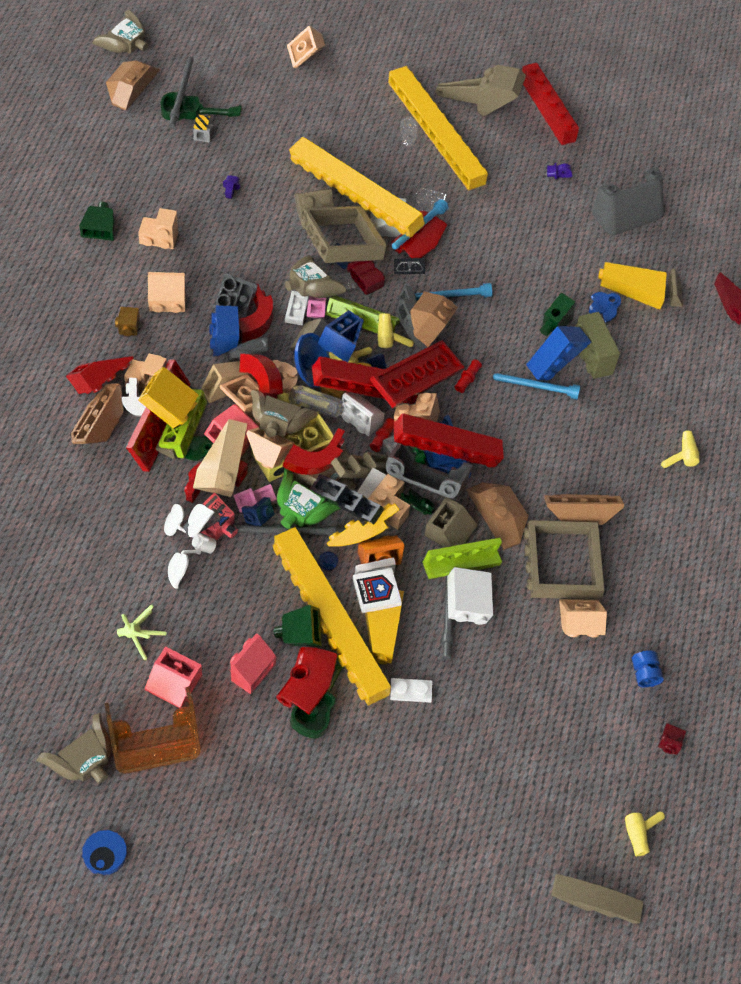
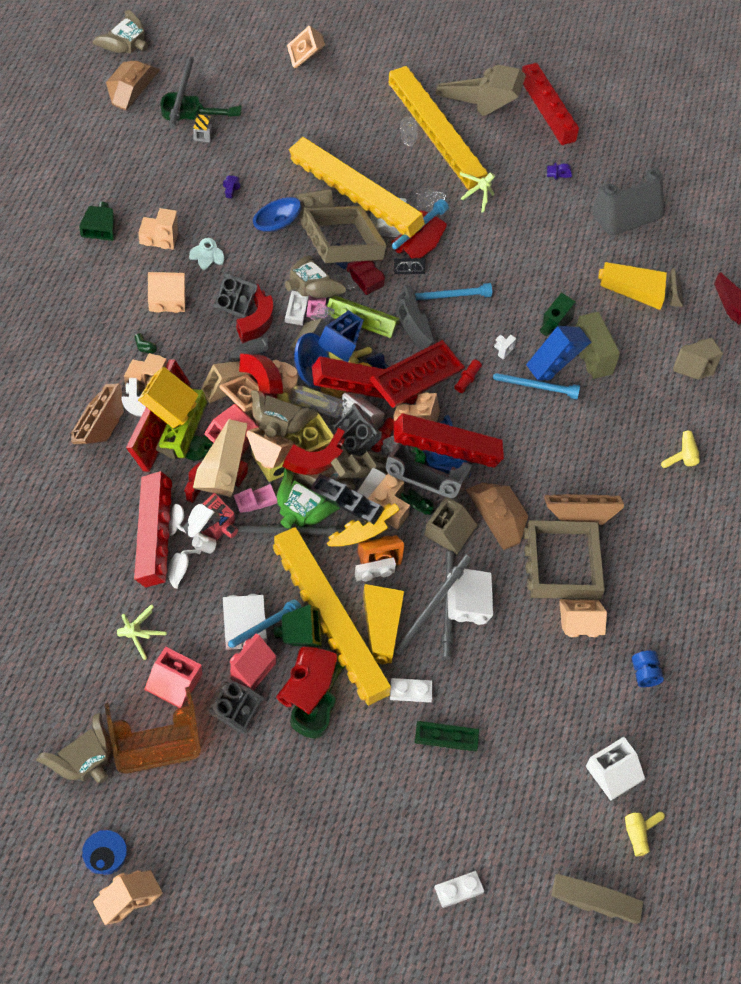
(91, 376): red slope -> none
(127, 894): none -> light nougat brick
(128, 321): pearl gold brick -> none
(144, 346): none -> dark green arm
(153, 529): none -> brick
(205, 255): none -> light aqua plate
(224, 329): blue slope -> none
(234, 704): none -> dark grey slope
(241, 615): none -> white brick
(259, 513): dark blue bracket -> none
(277, 214): none -> blue dish
(289, 606): none -> dark azure piece
(324, 312): none -> clear plate
(328, 560): clear blue plate -> none
(359, 432): none -> dark grey slope
(377, 590): tile -> none
(387, 336): light yellow piece -> none
(430, 316): medium nougat wedge -> none
(446, 736): none -> dark green plate
(456, 573): none -> dark grey bar
(459, 889): none -> white plate
(466, 556): lime fence -> none
(483, 184): none -> yellowish green plant
(504, 345): none -> white tile
(604, 306): blue plate -> none
(616, 768): none -> white slope
(671, 739): dark red bracket -> none
(698, 359): none -> dark tan slope

